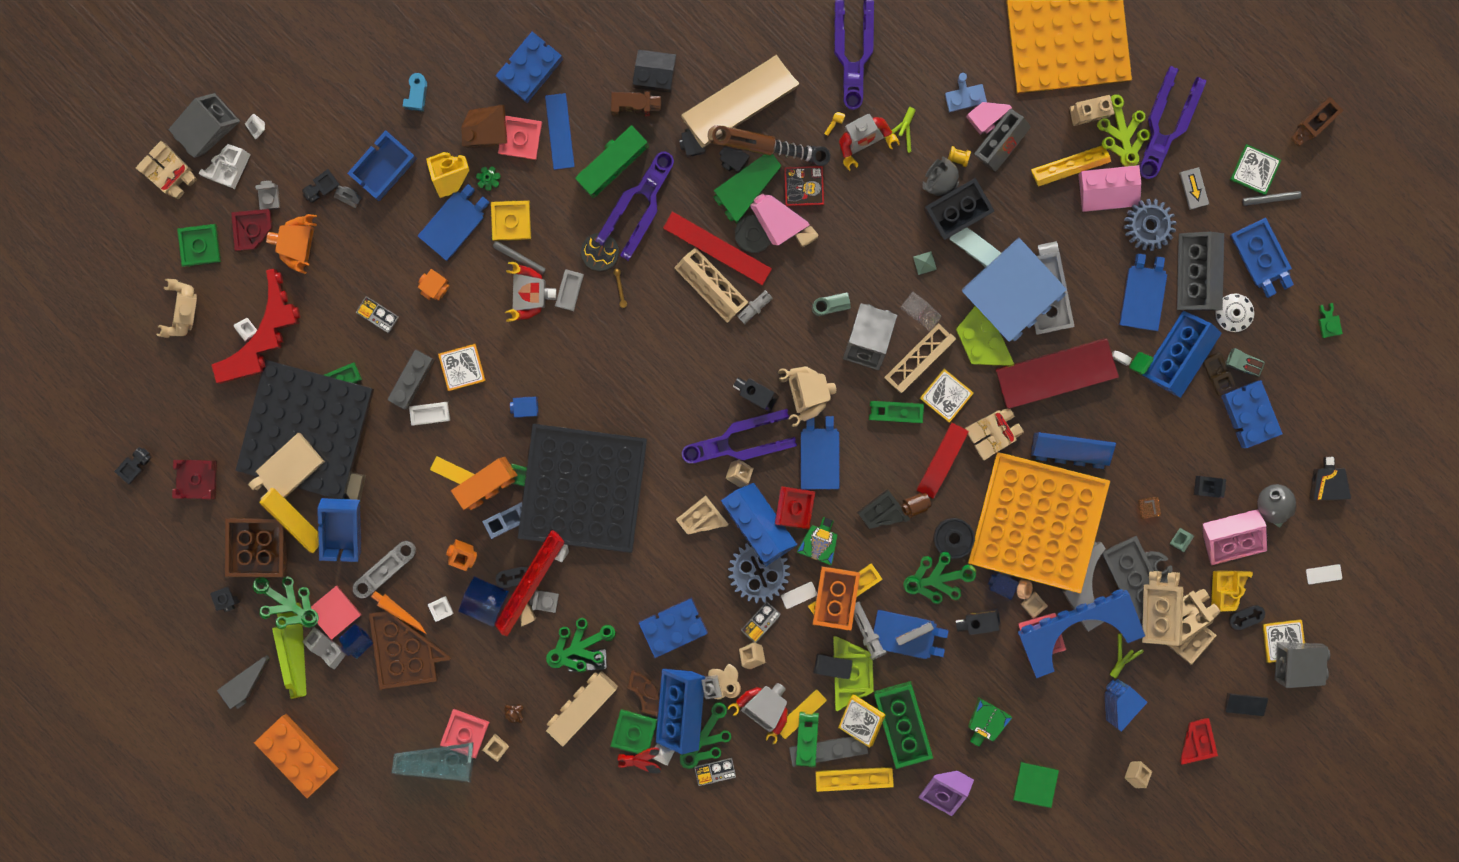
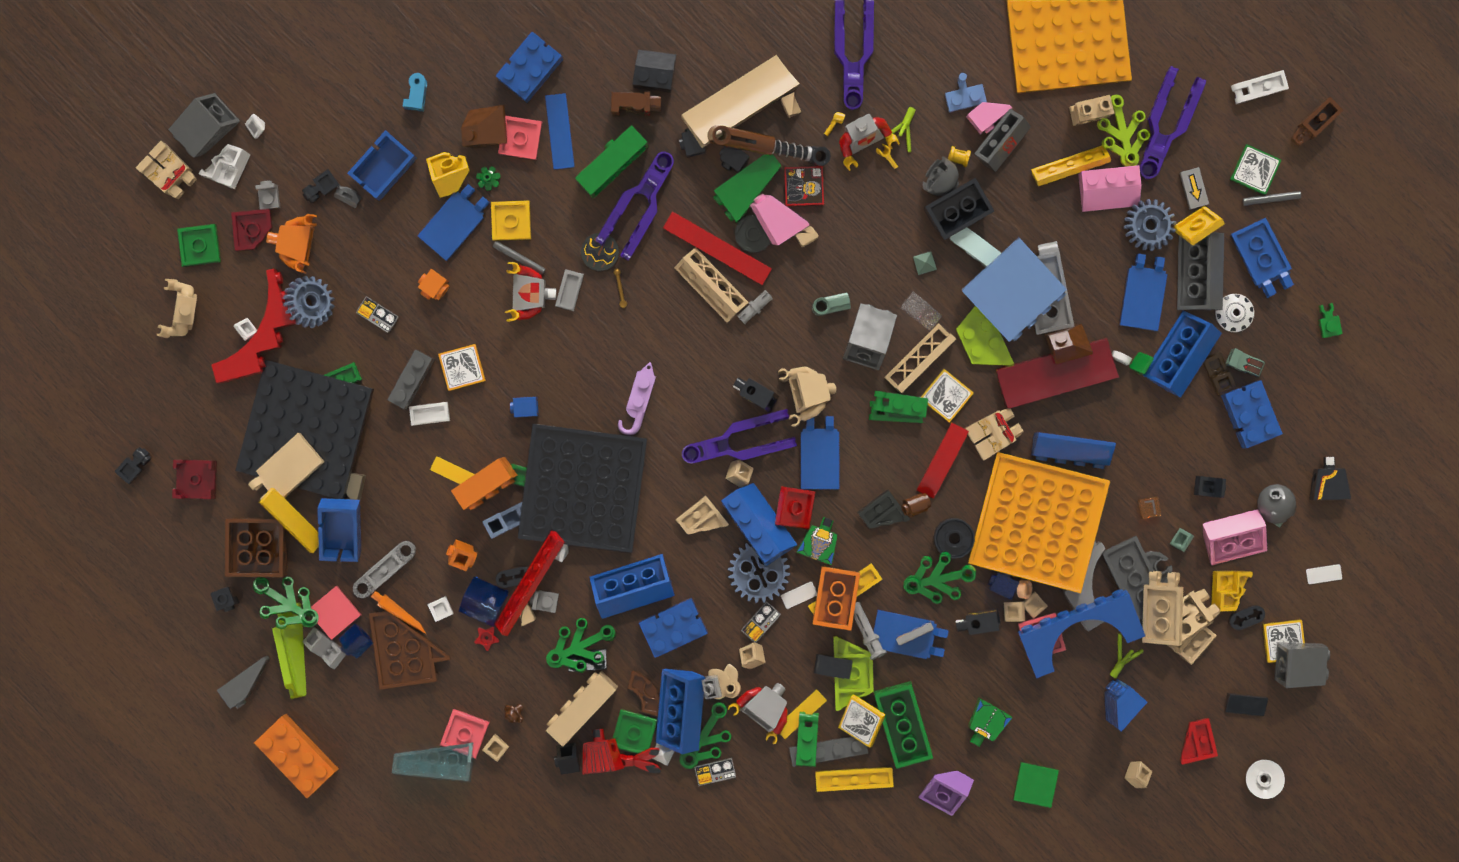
(297, 305): none -> sand blue gear
(491, 637): none -> red plate
(567, 758): none -> black brick
(601, 754): none -> red torso
(631, 586): none -> blue slope
(639, 399): none -> lavender plate
(790, 105): none -> tan slope
(886, 153): none -> yellow hand
(901, 404): none -> green plate
(1014, 611): none -> tan tile
(1068, 344): none -> reddish brown slope
(1198, 225): none -> yellow tile
(1260, 86): none -> white plate
(1274, 782): none -> white dish

